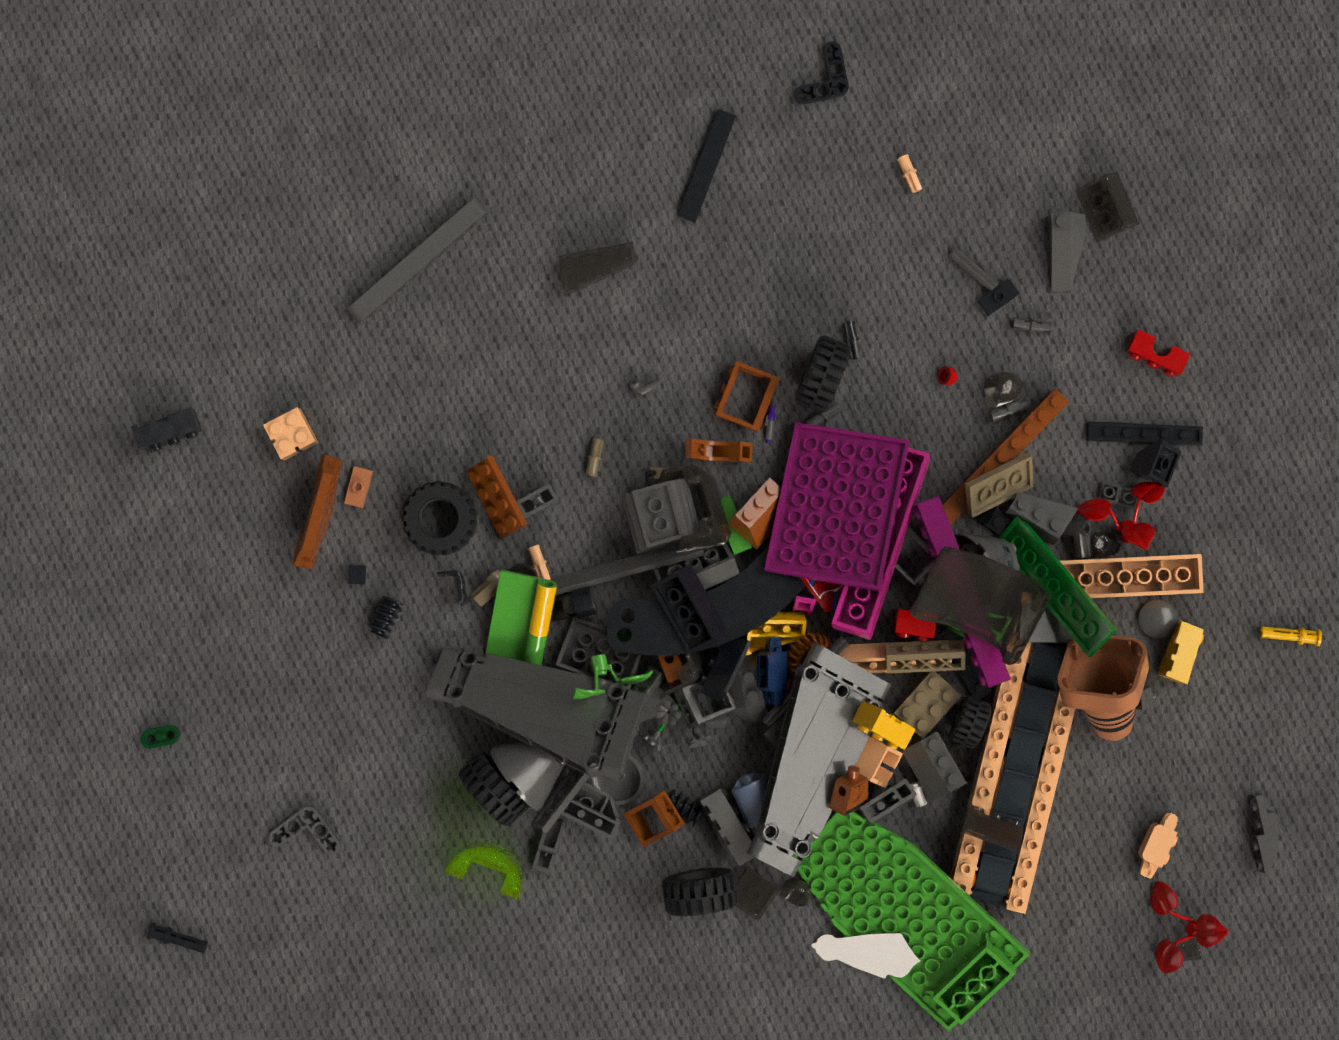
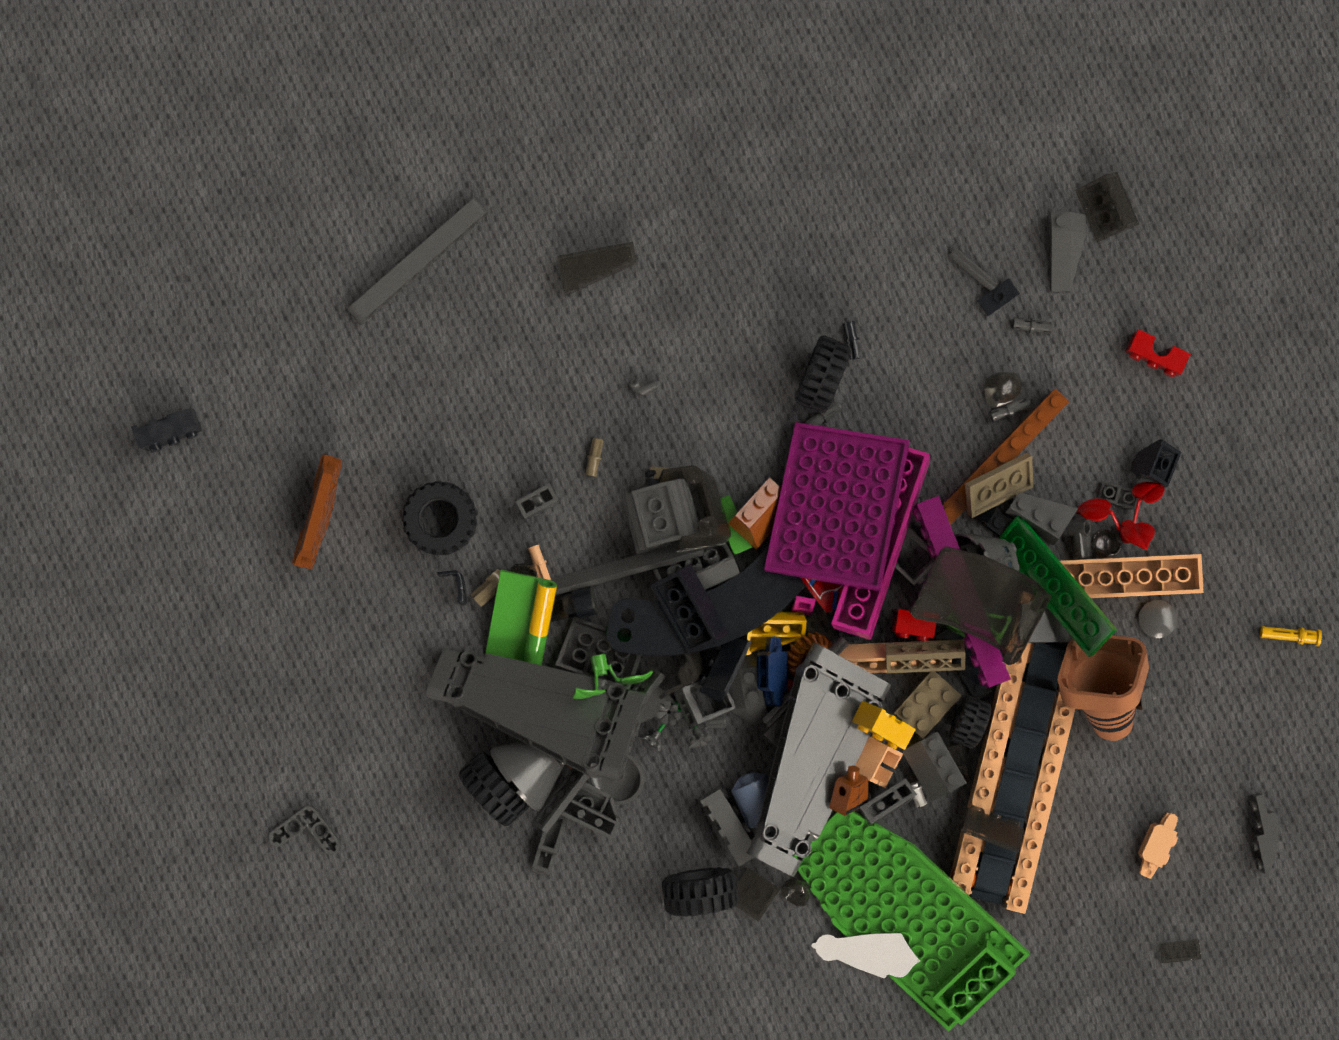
(161, 736): dark green plate -> none
(168, 936): black pin -> none
(289, 432): light nougat piece -> none
(357, 574): black slope -> none
(358, 487): nougat plate -> none
(385, 616): black piece -> none
(492, 856): clear neon green cylinder -> none
(496, 497): dark orange plate -> none
(660, 803): dark orange window -> none
(671, 670): dark orange torso -> none
(684, 809): black piece -> none
(707, 165): black tile -> none
(718, 451): dark orange arch -> none
(726, 390): dark orange window -> none
(769, 423): dark grey piece -> none
(834, 79): black beam -> none
(909, 173): light nougat axle -> none
(947, 376): red tile -> none
(1144, 433): black tile -> none
(1181, 653): yellow wedge -> none
(1206, 929): red plant -> none

